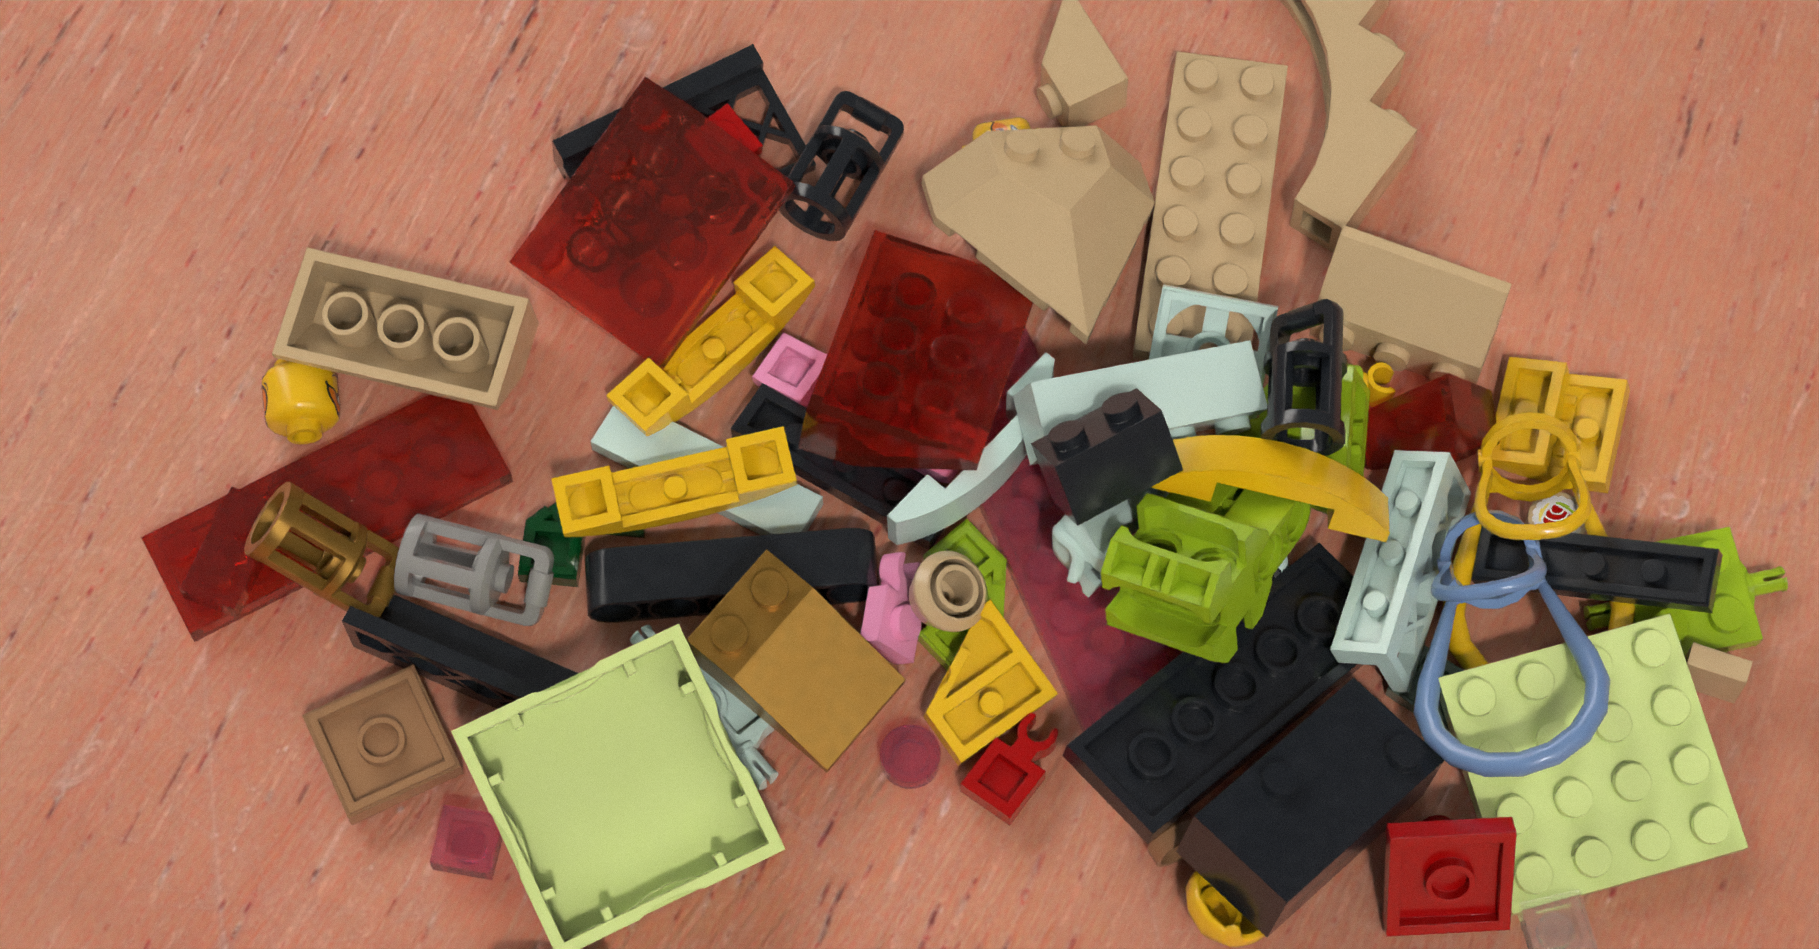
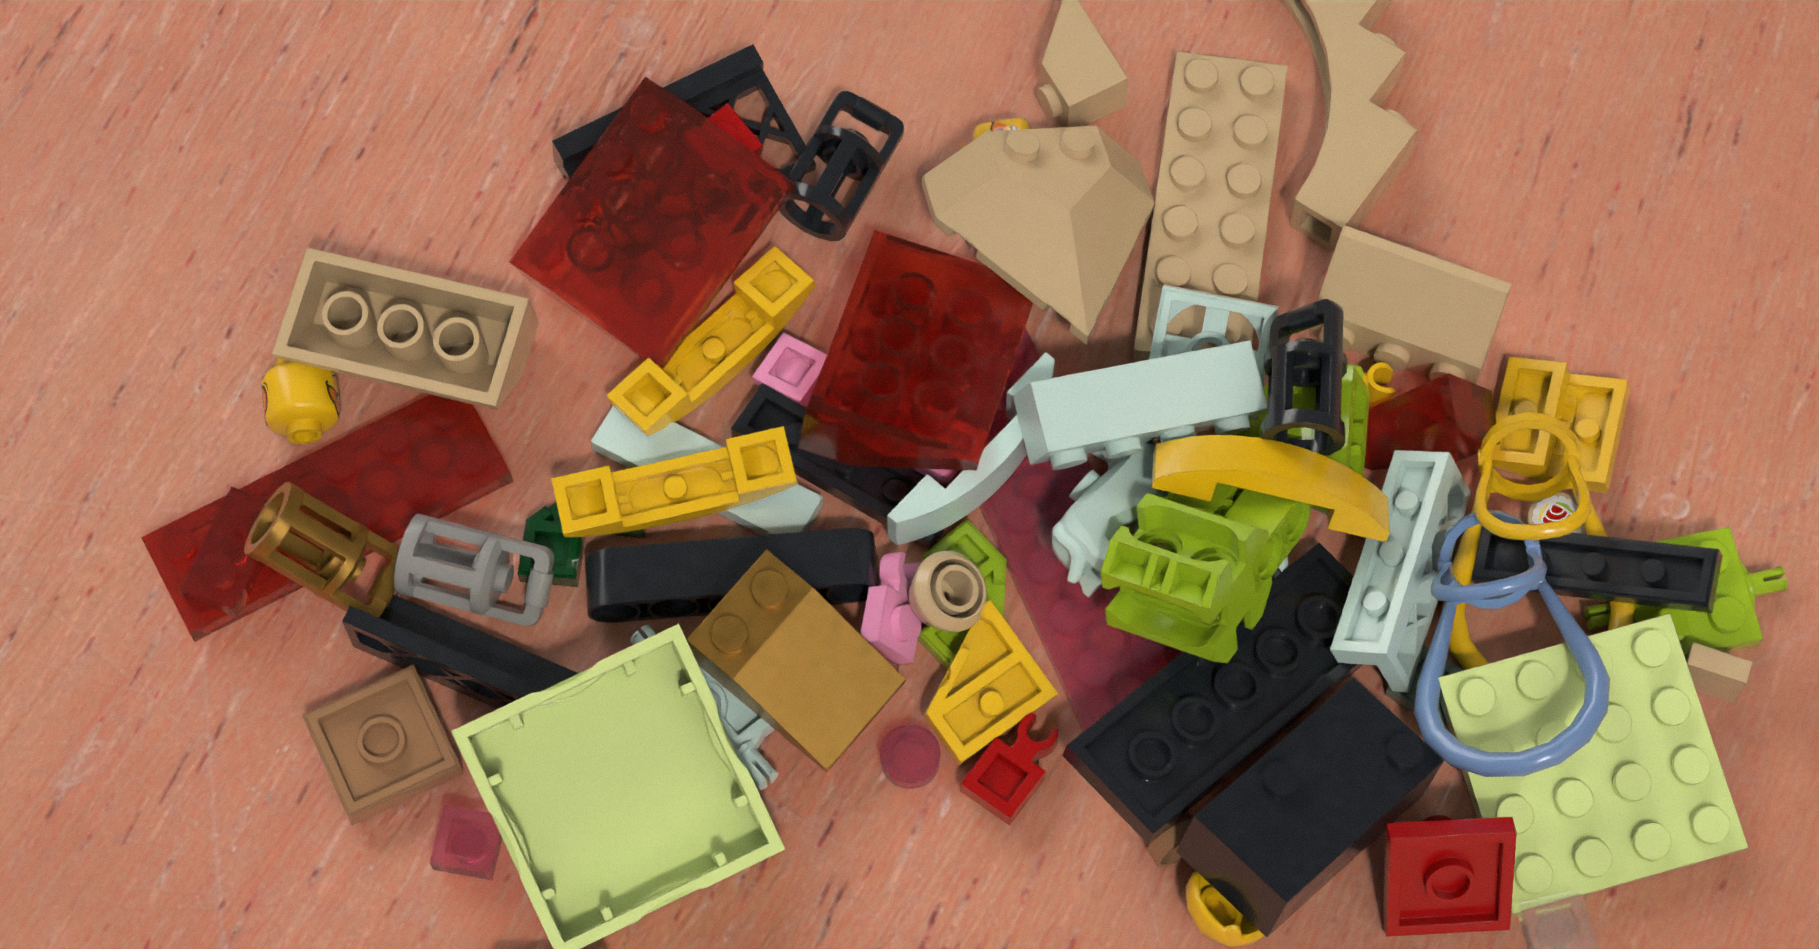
(1107, 455): black brick -> none

